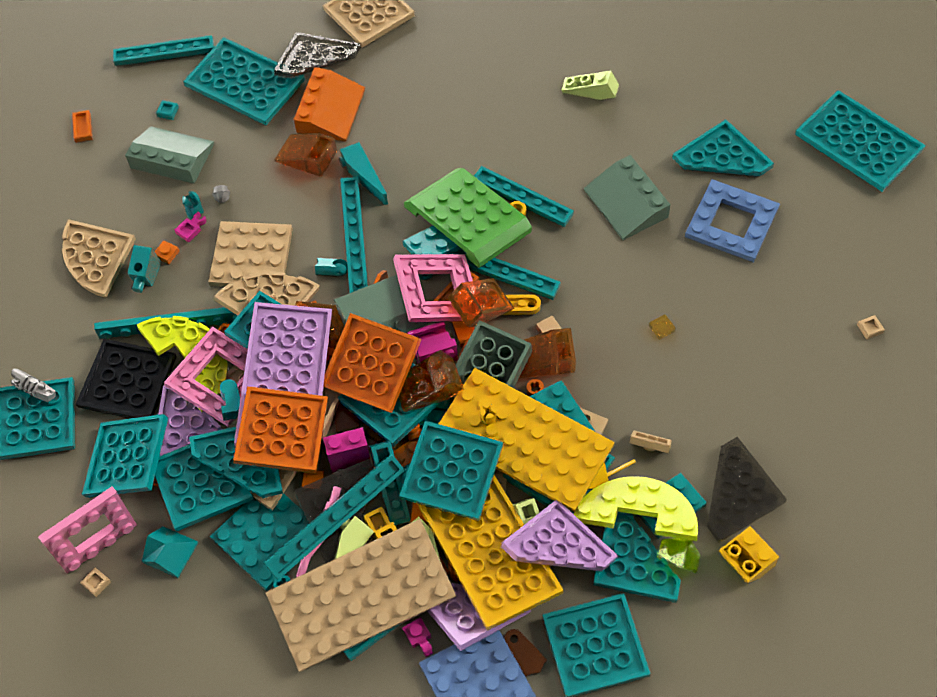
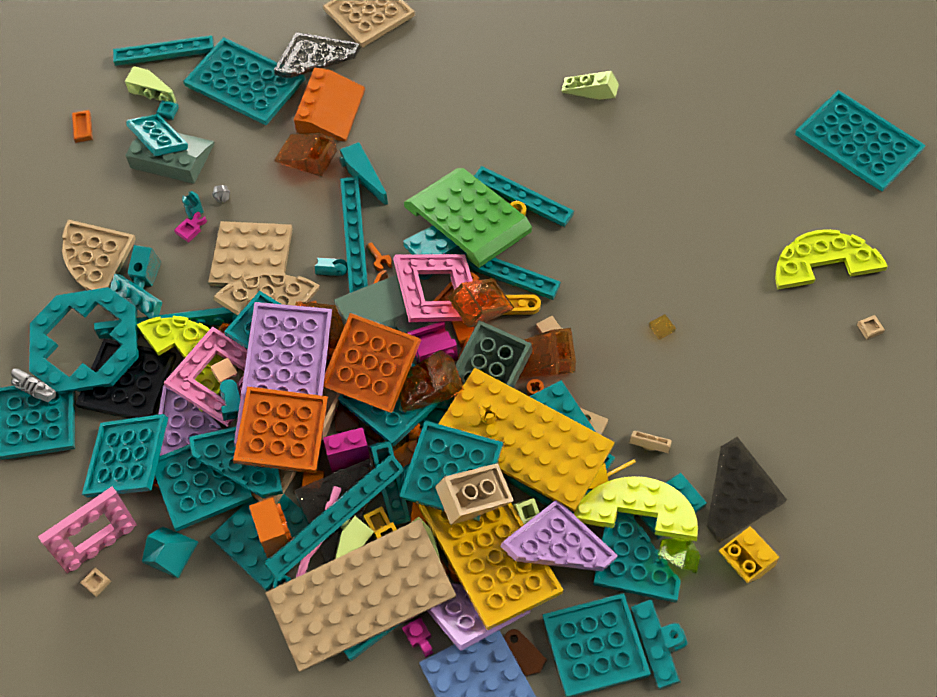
(83, 303): none -> teal plate
(137, 296): none -> teal plate
(146, 84): none -> yellowish green slope
(157, 134): none -> teal tile
(167, 252): orange plate -> none
(224, 370): none -> light nougat tile
(270, 525): none -> orange brick
(379, 258): none -> orange bar
(473, 493): none -> tan slope
(628, 198): sand green slope -> none
(659, 643): none -> teal plate
(723, 151): teal plate -> none
(747, 247): medium blue plate -> none
(825, 248): none -> neon yellow plate

